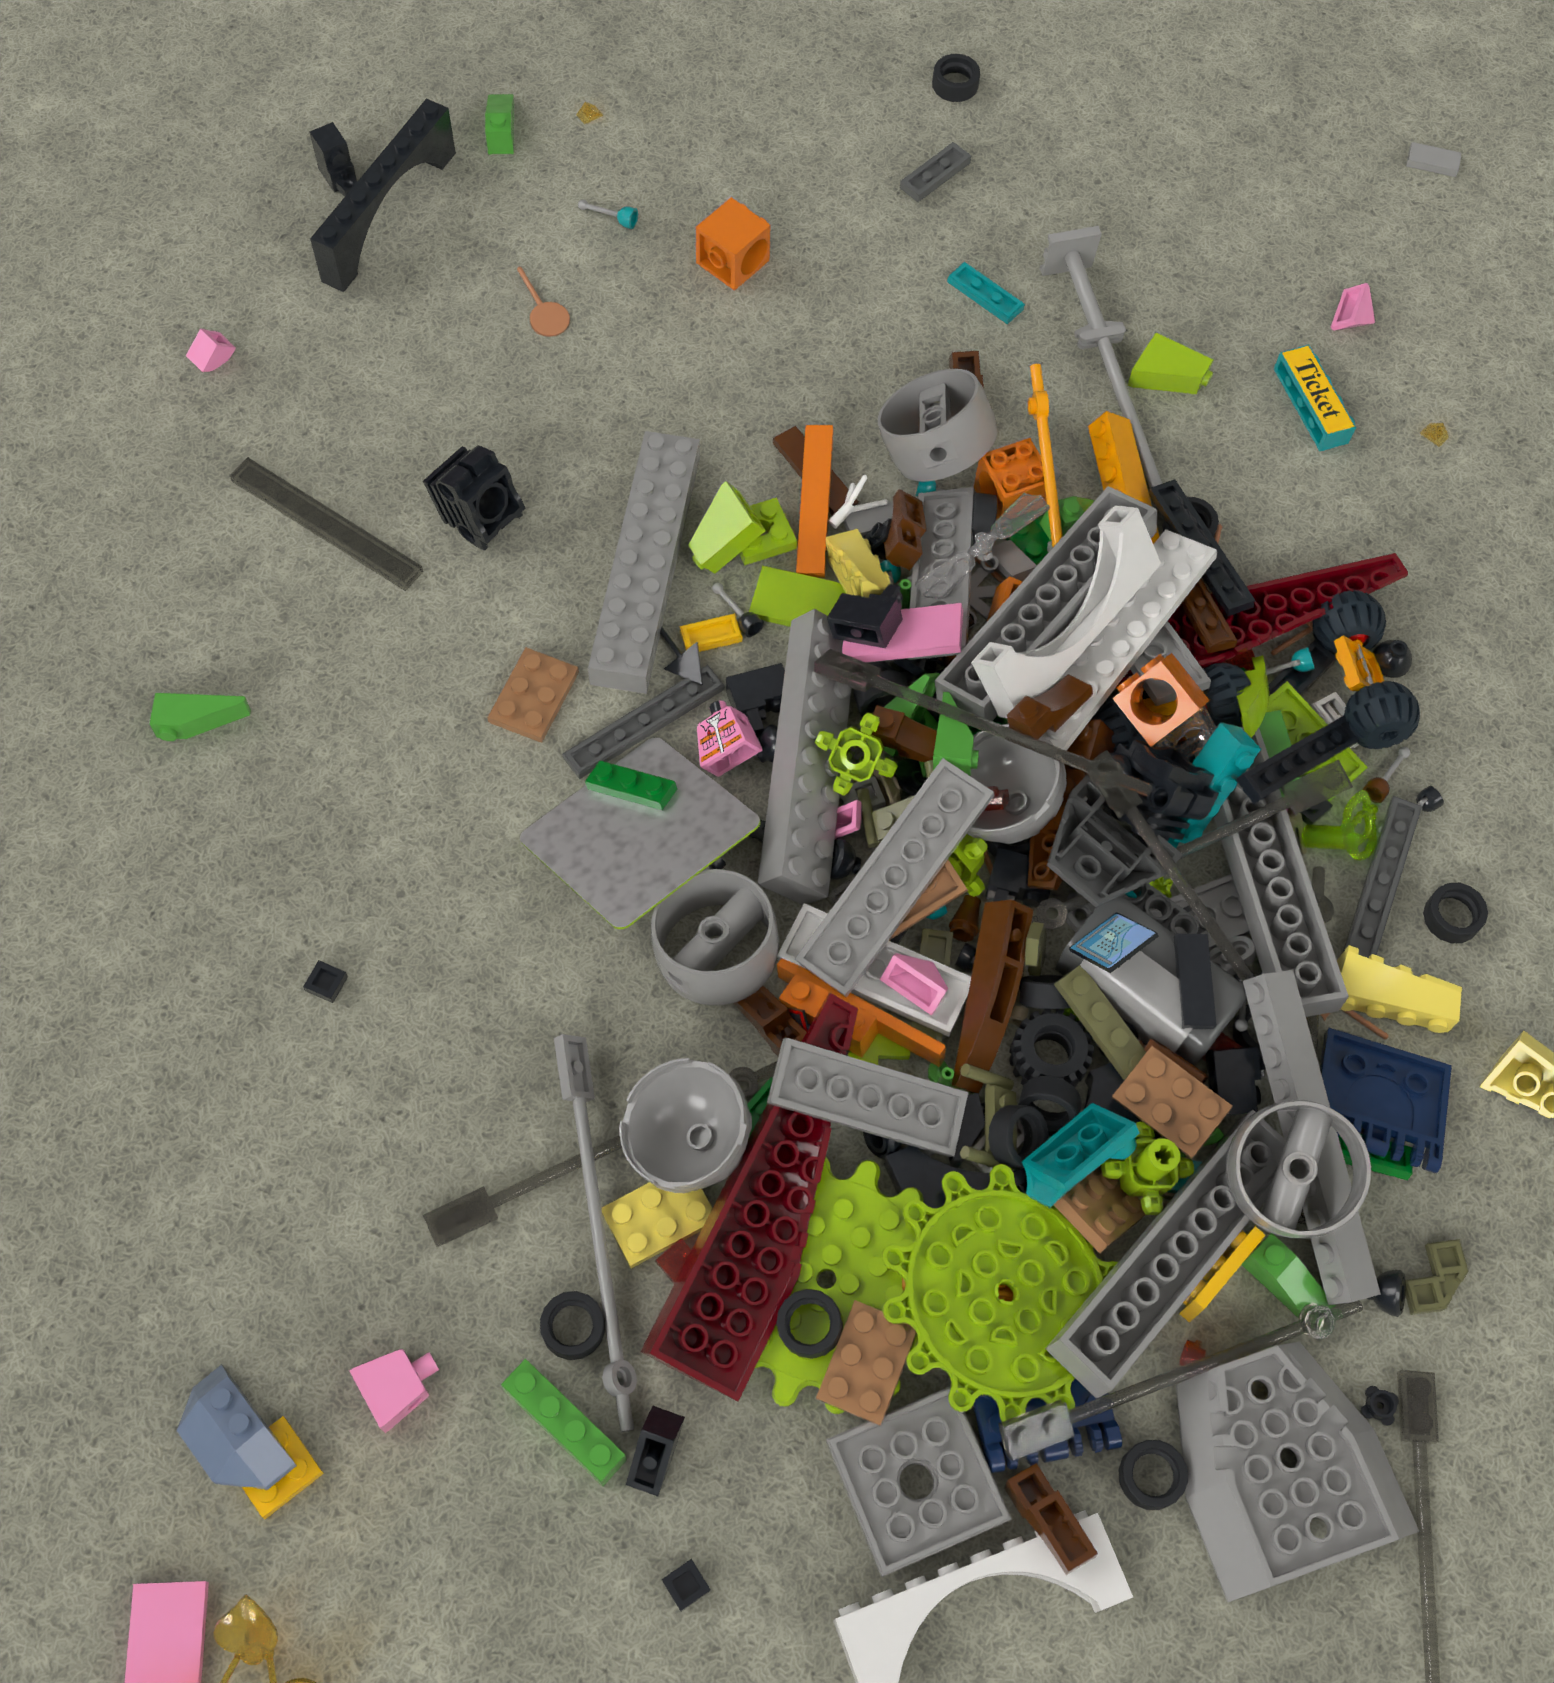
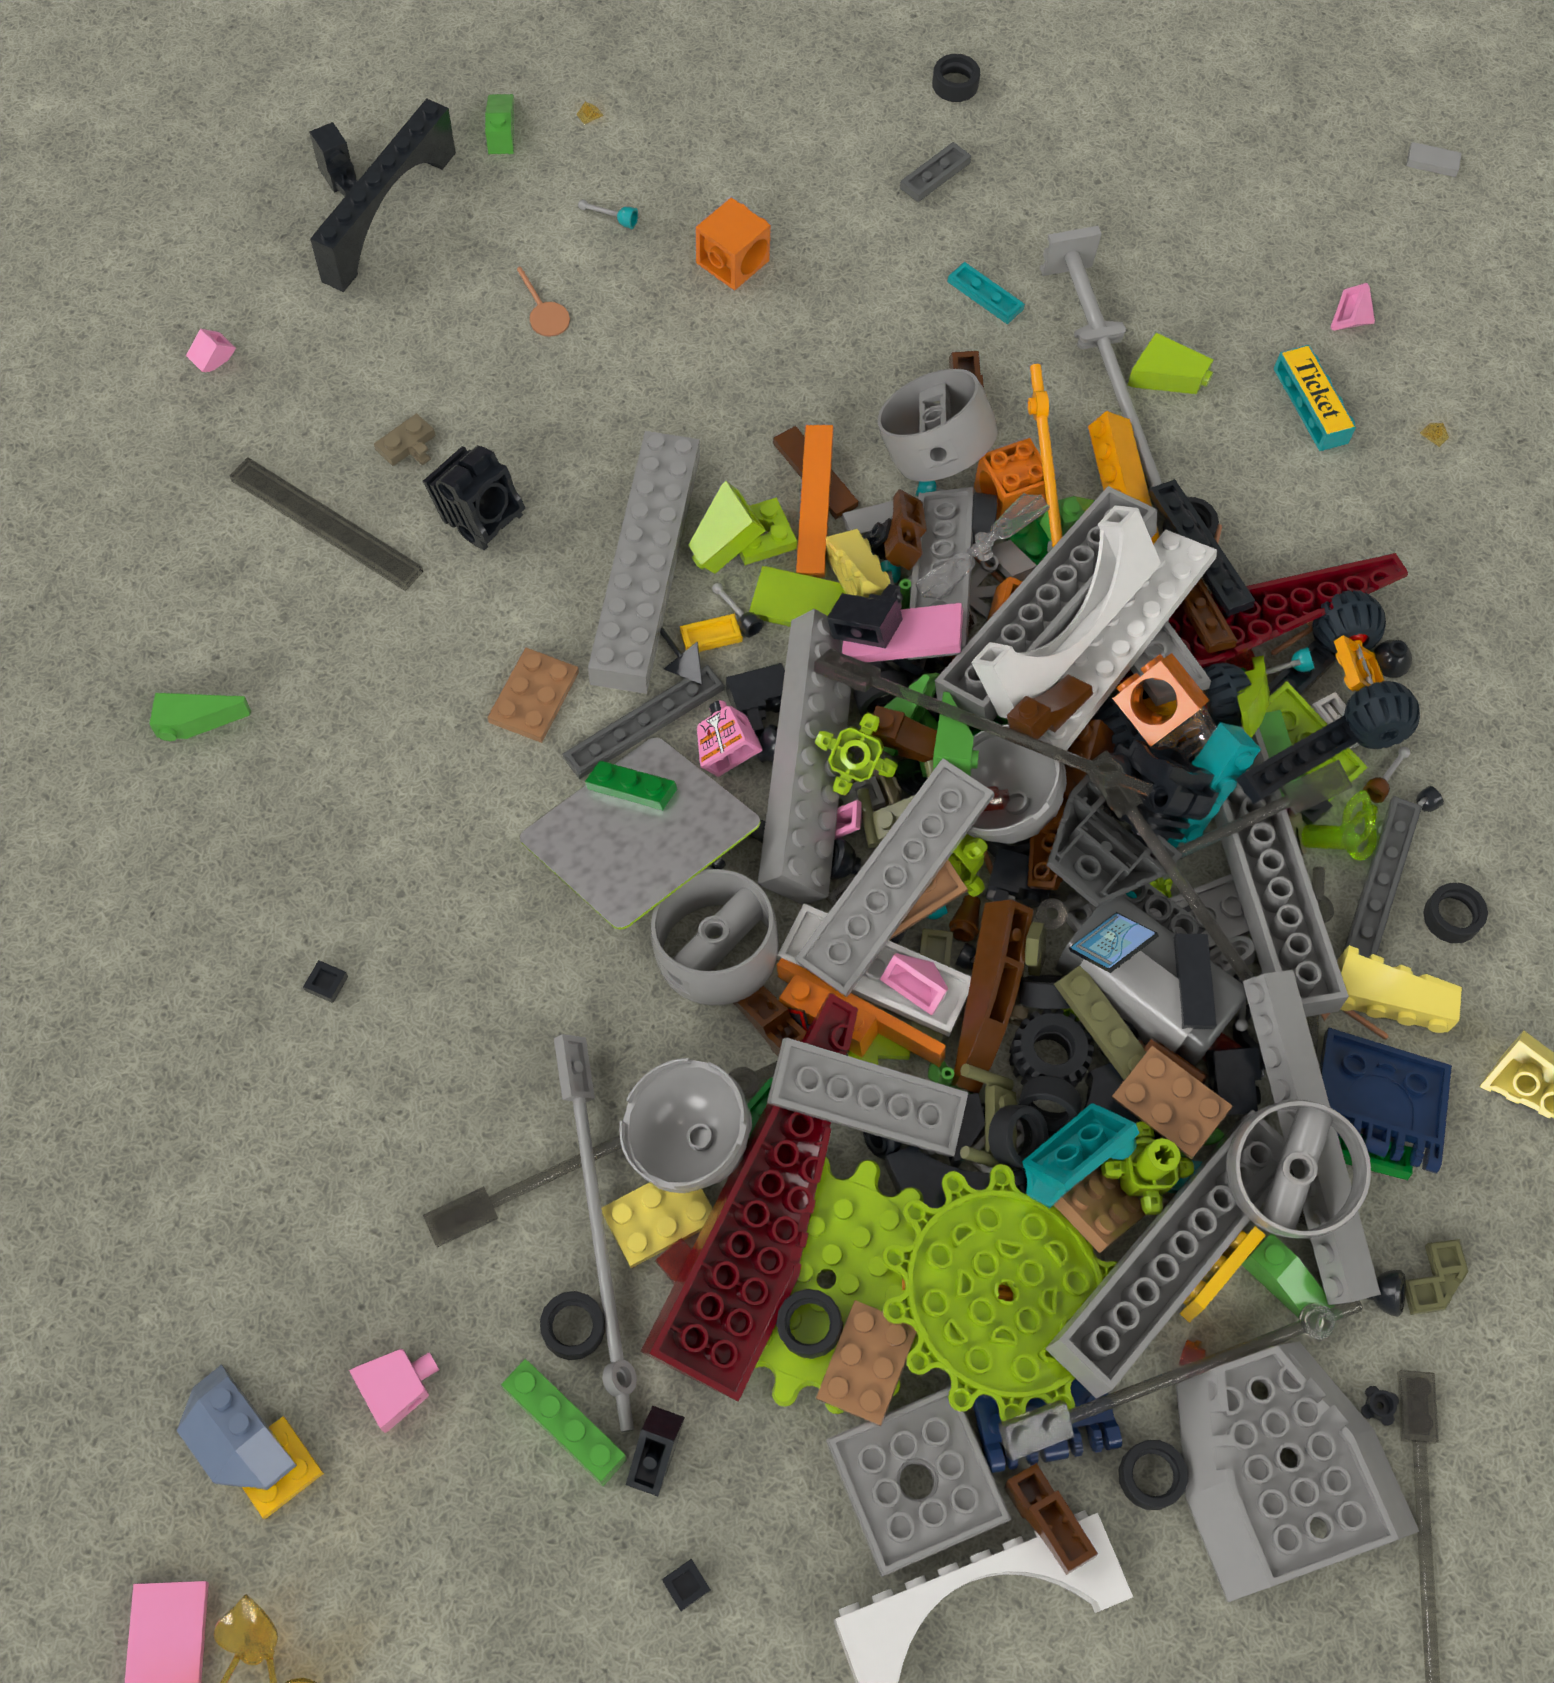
(406, 440): none -> dark tan plate
(848, 508): white plant -> none

